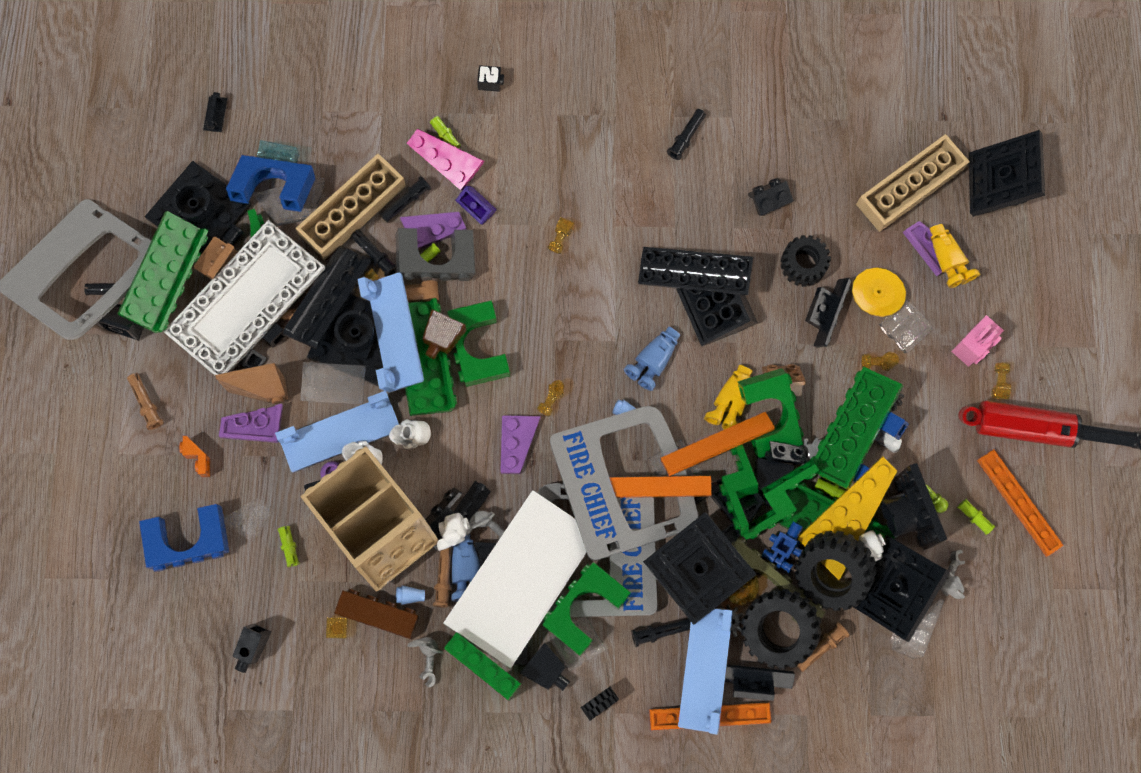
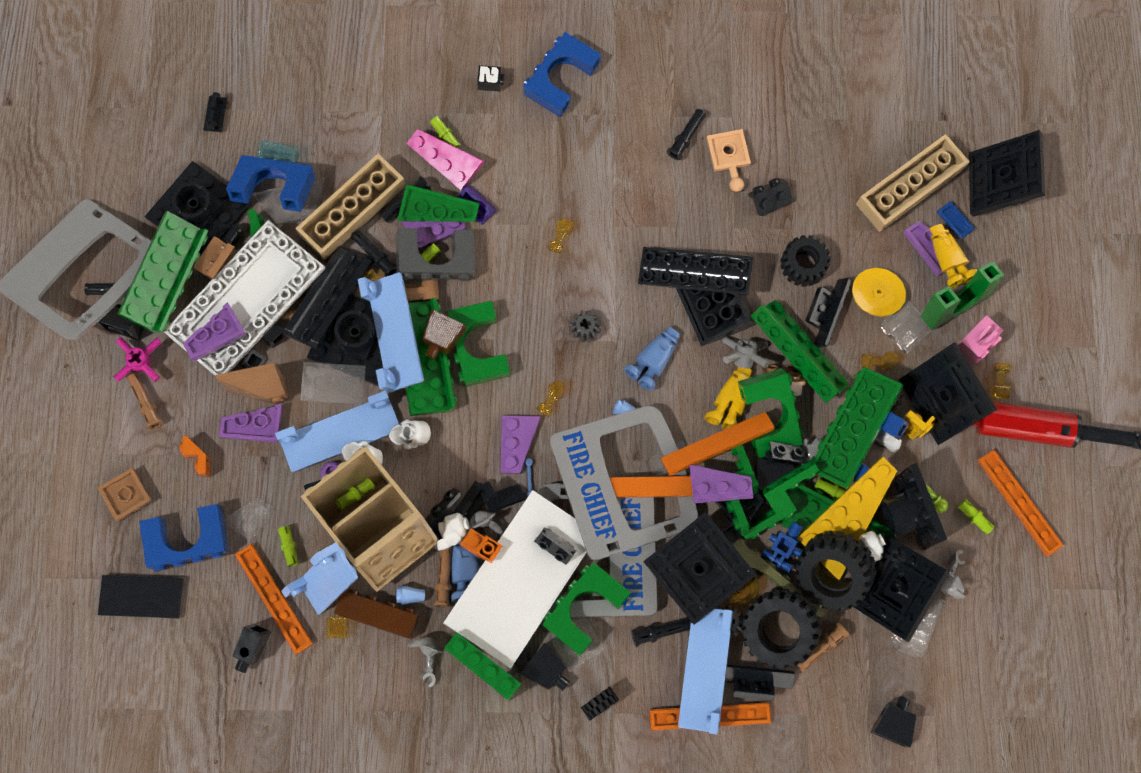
(124, 494): none -> medium nougat plate
(133, 354): none -> dark pink bar
(140, 596): none -> black tile
(217, 333): none -> medium lavender wing
(274, 599): none -> orange tile
(325, 579): none -> light blue bracket
(355, 494): none -> lime pin
(431, 206): none -> green wing
(481, 546): none -> orange slope
(501, 498): none -> black bracket
(528, 462): none -> medium blue hinge
(547, 541): none -> black hinge
(565, 51): none -> blue arch
(579, 330): none -> dark grey gear
(717, 485): none -> medium lavender wing
(723, 161): none -> light nougat plate
(745, 353): none -> light grey bar
(800, 350): none -> green bracket
(896, 723): none -> black torso
(916, 425): none -> yellow bracket
(947, 304): none -> green arch
(949, 392): none -> black piece
(955, 220): none -> blue tile

